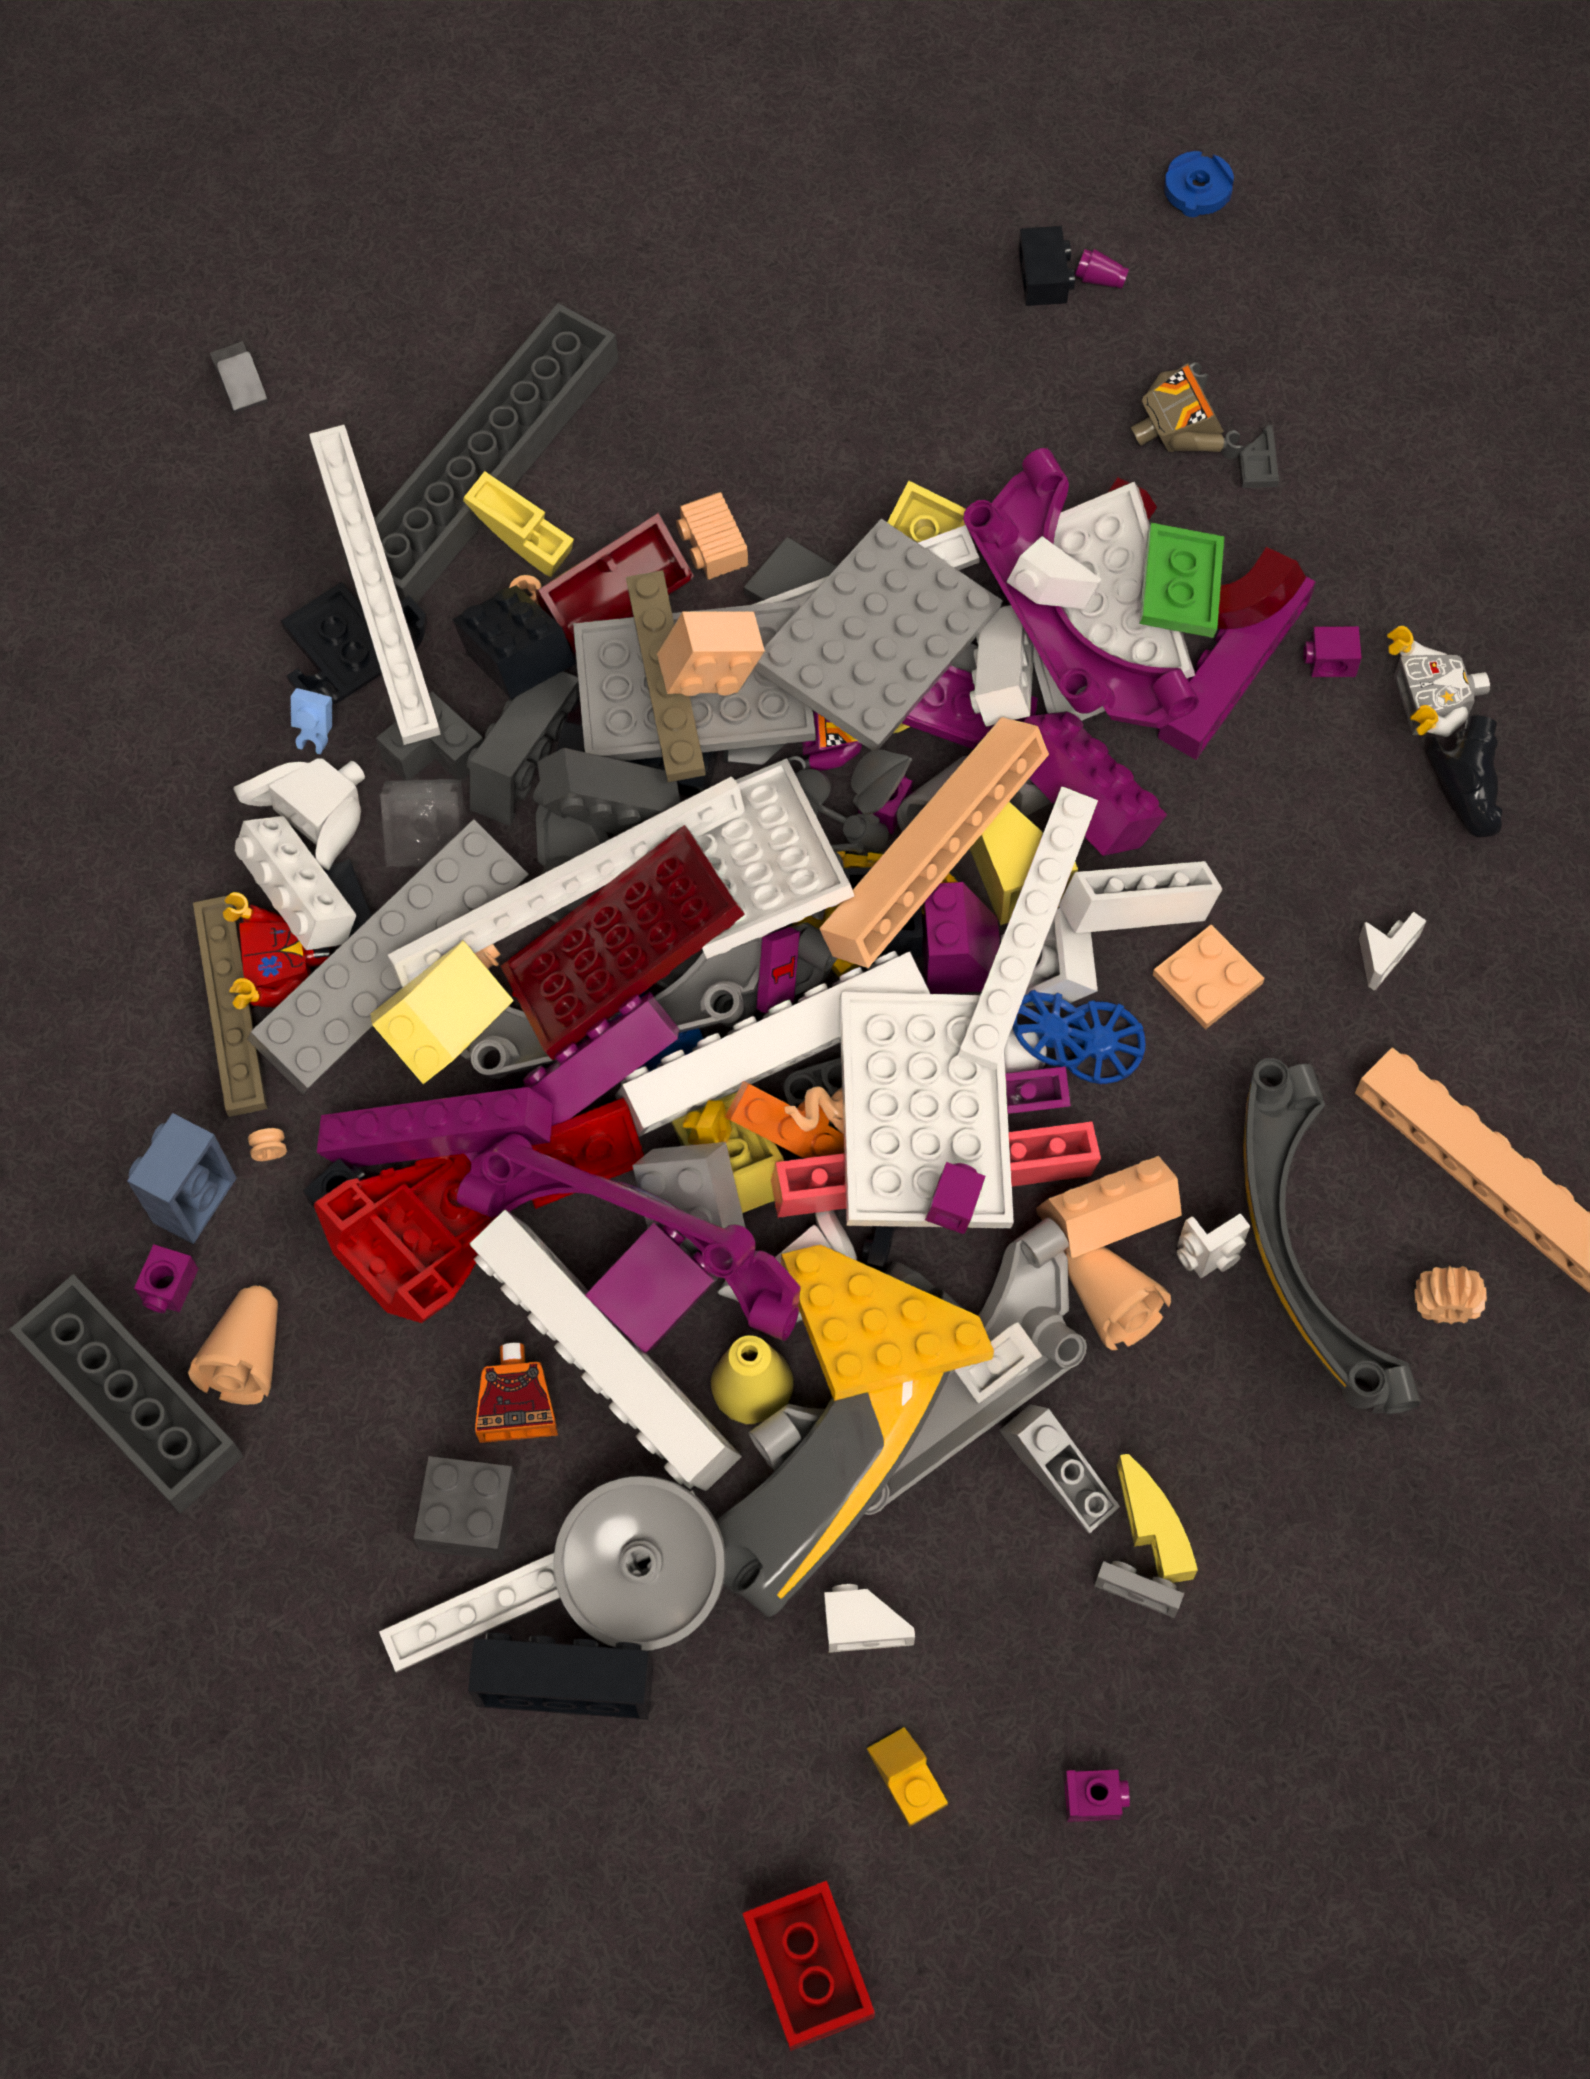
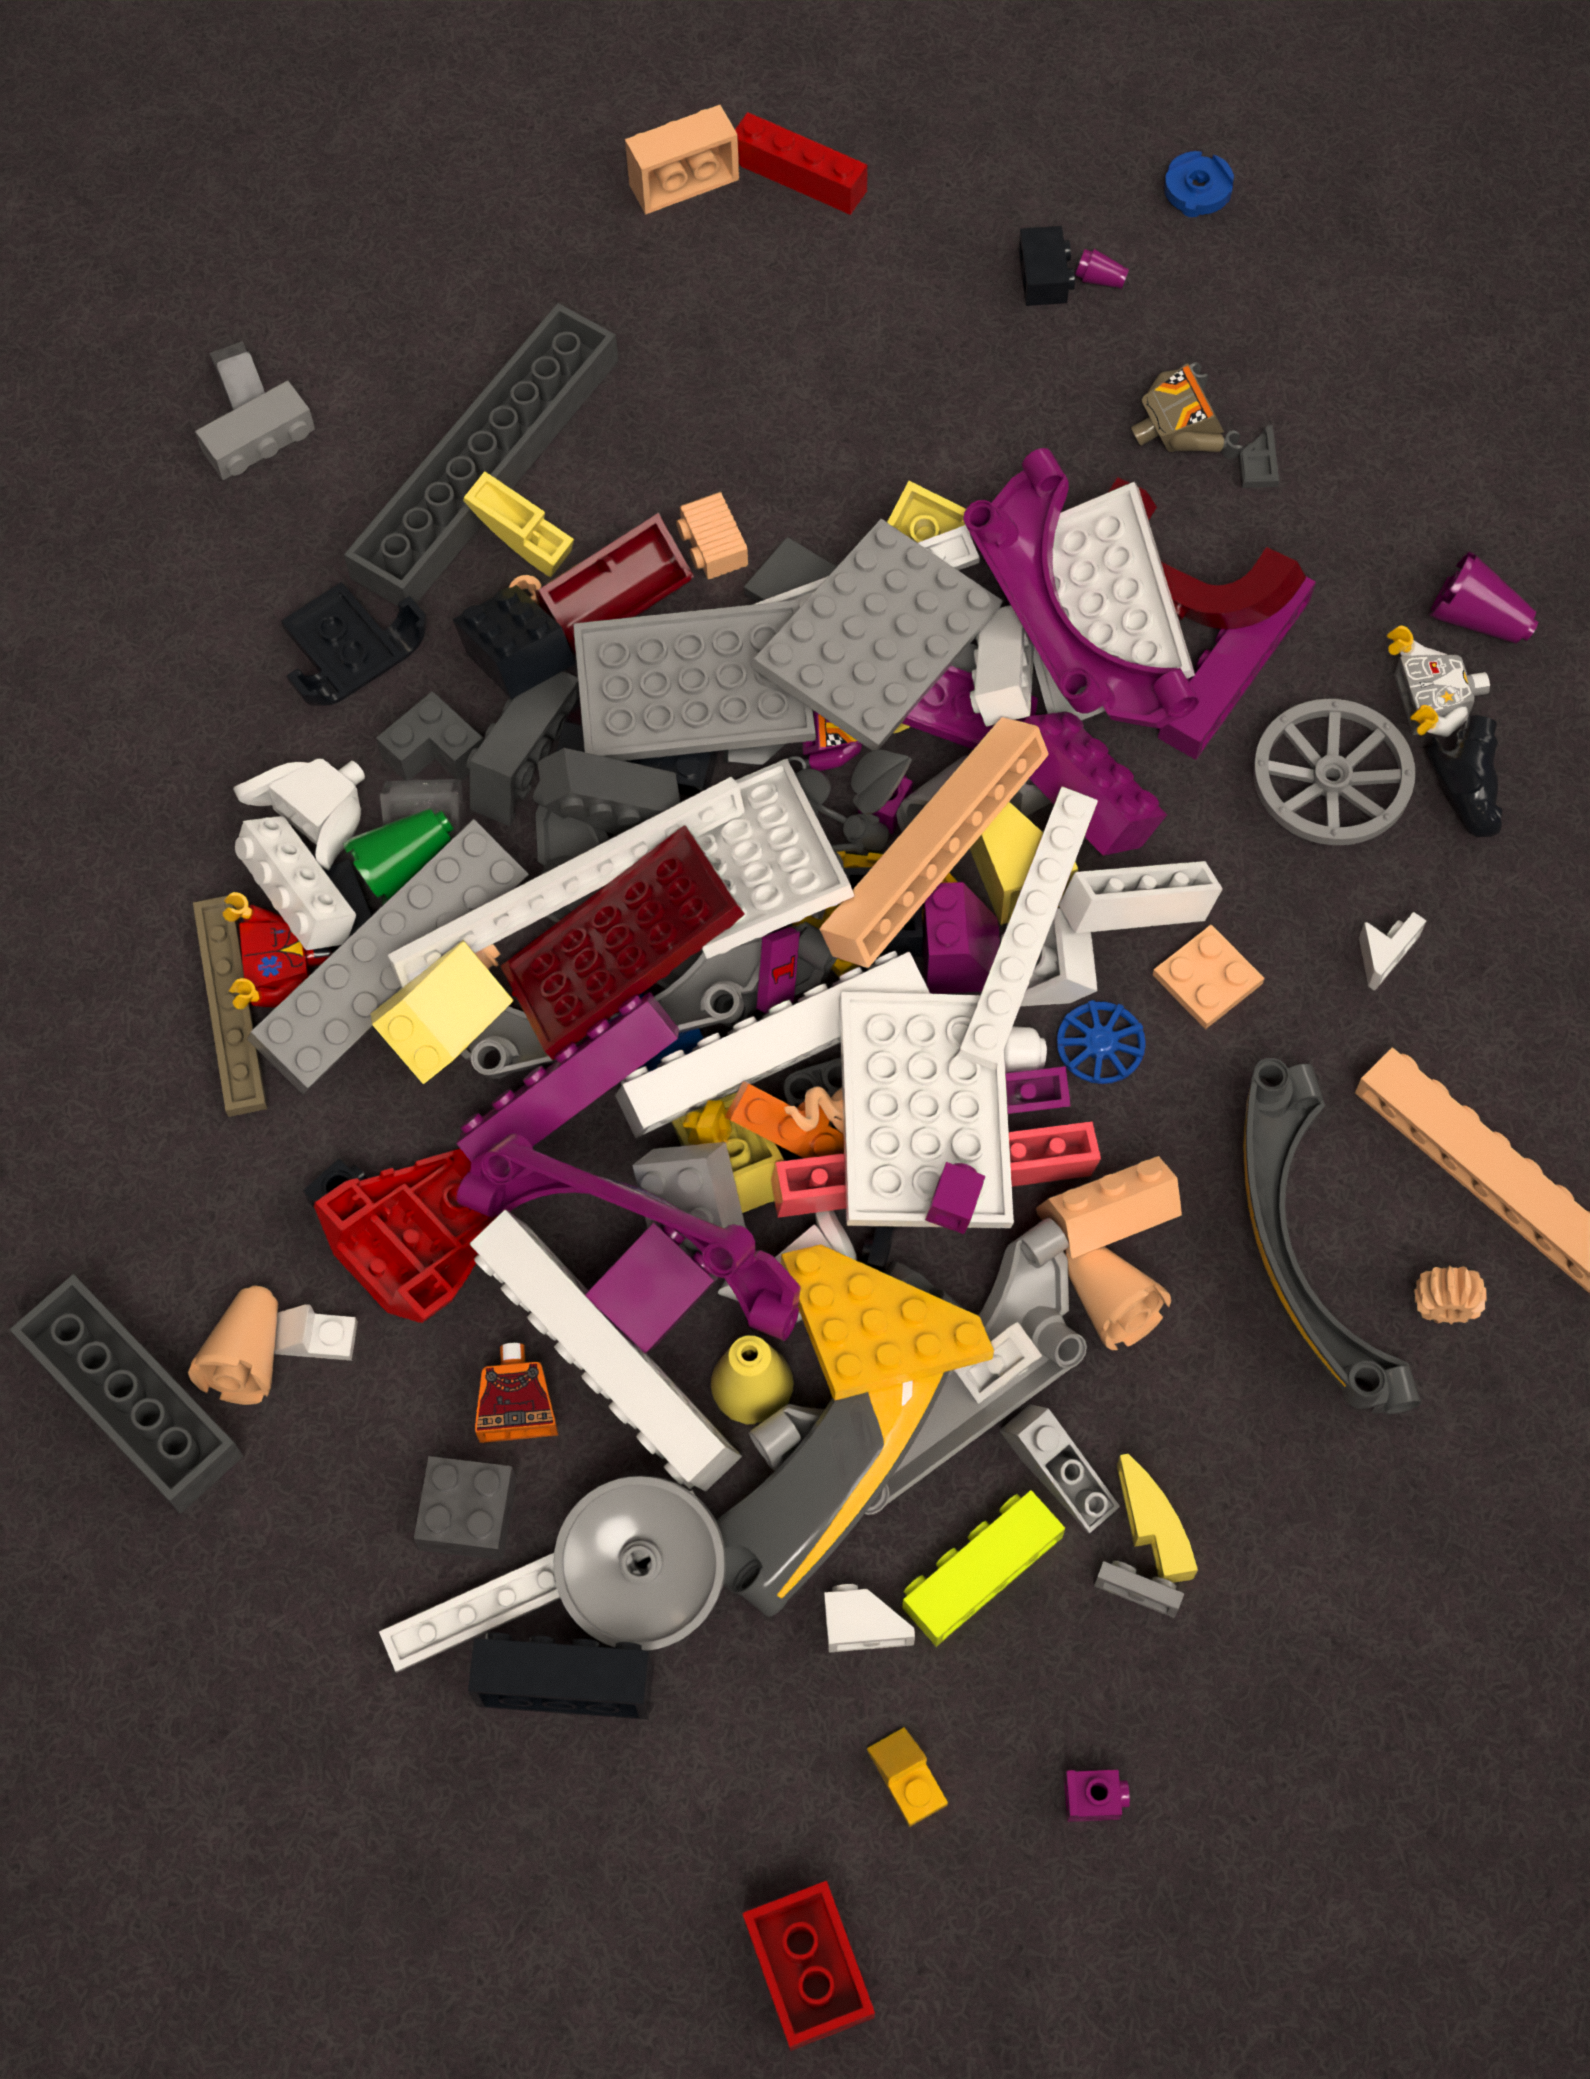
(160, 1264): magenta brick -> none
(181, 1177): sand blue brick -> none
(255, 430): none -> light grey brick
(267, 1144): light nougat bush -> none
(313, 716): light blue plate -> none
(314, 1335): none -> white slope
(375, 585): white plate -> none
(398, 850): none -> green cone
(434, 1127): magenta brick -> none
(595, 1142): red tile -> none
(671, 711): dark tan plate -> none
(682, 159): none -> light nougat brick
(710, 652): light nougat brick -> none
(801, 163): none -> red brick
(982, 1567): none -> neon yellow brick
(1053, 577): white slope -> none
(1053, 1029): blue wheel -> none
(1182, 580): bright green plate -> none
(1212, 1250): white bracket -> none
(1333, 652): magenta brick -> none
(1336, 767): none -> light grey wheel
(1483, 603): none -> magenta cone

